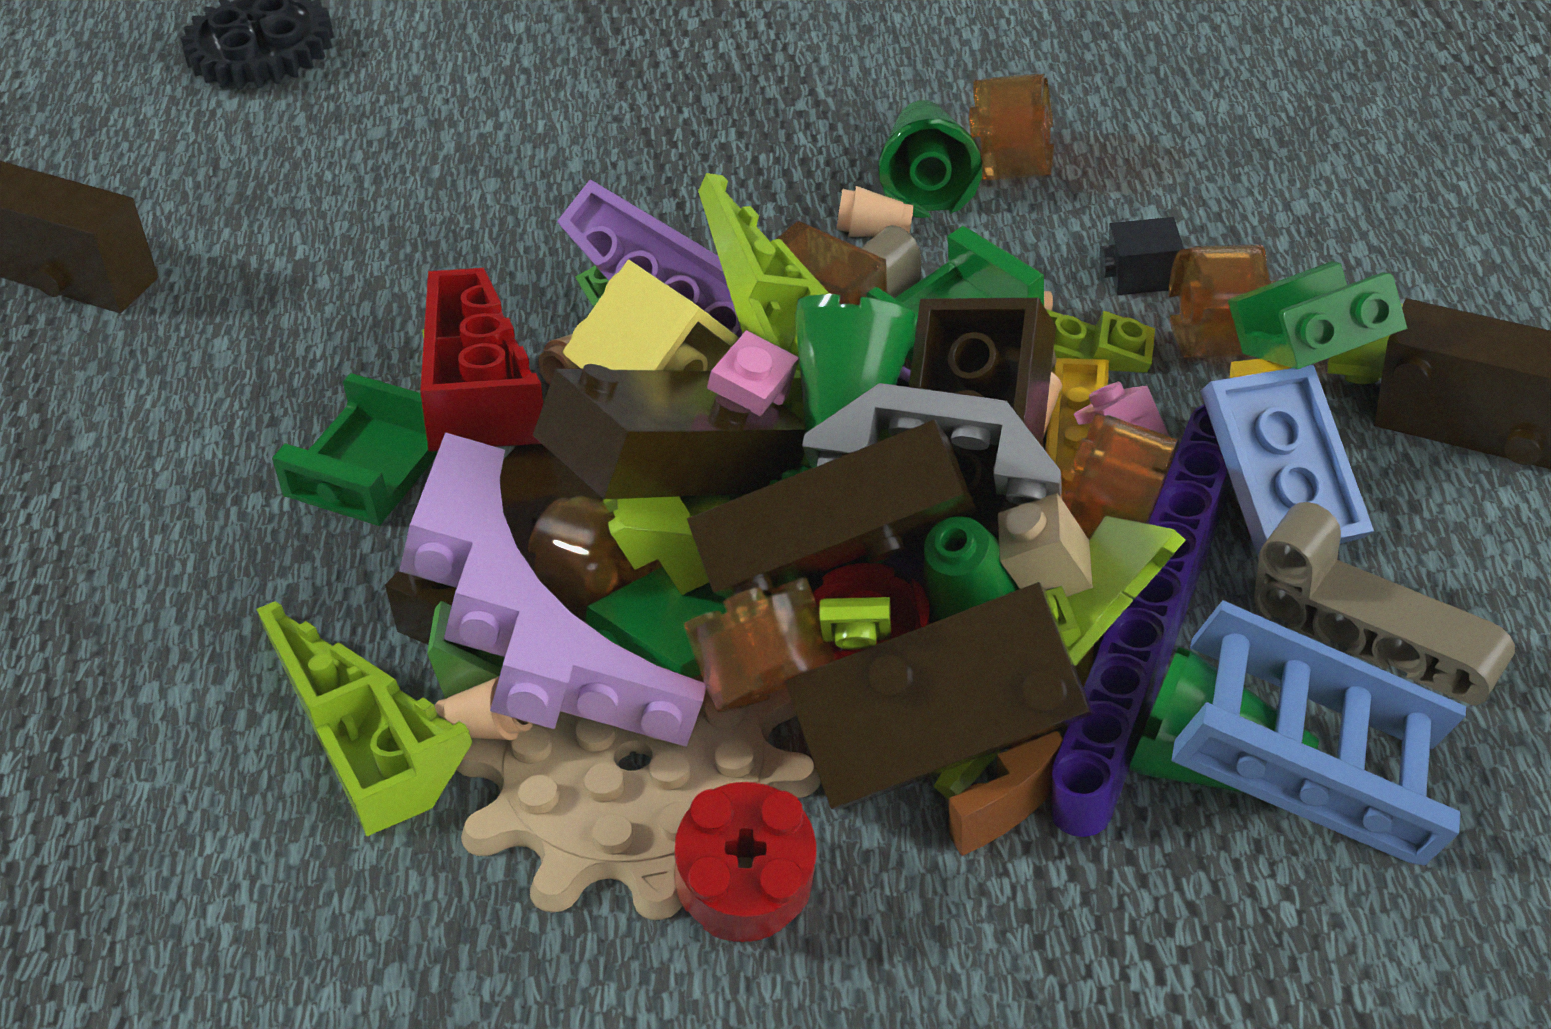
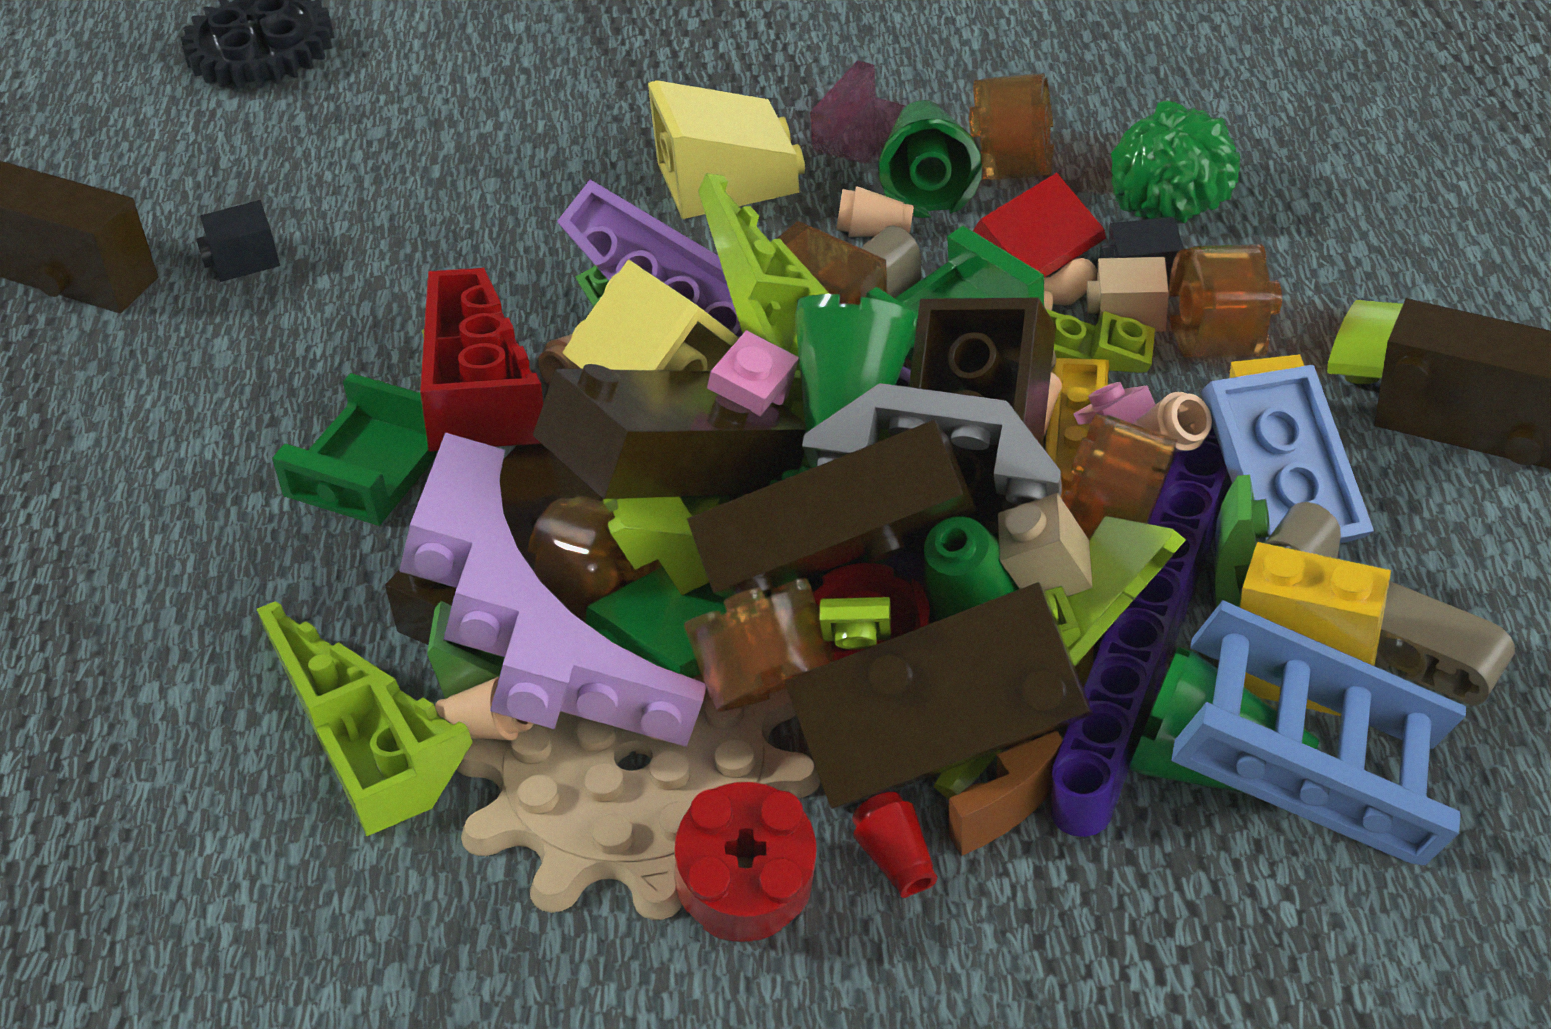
(238, 241): none -> black brick
(725, 136): none -> light yellow slope
(851, 118): none -> clear pink panel
(894, 841): none -> red cone
(1043, 226): none -> red slope
(1071, 281): none -> light nougat arm
(1131, 289): none -> tan brick
(1174, 164): none -> green hair
(1180, 417): none -> light nougat cone
(1238, 530): none -> bright green slope
(1316, 315): green panel -> none
(1319, 598): none -> yellow brick

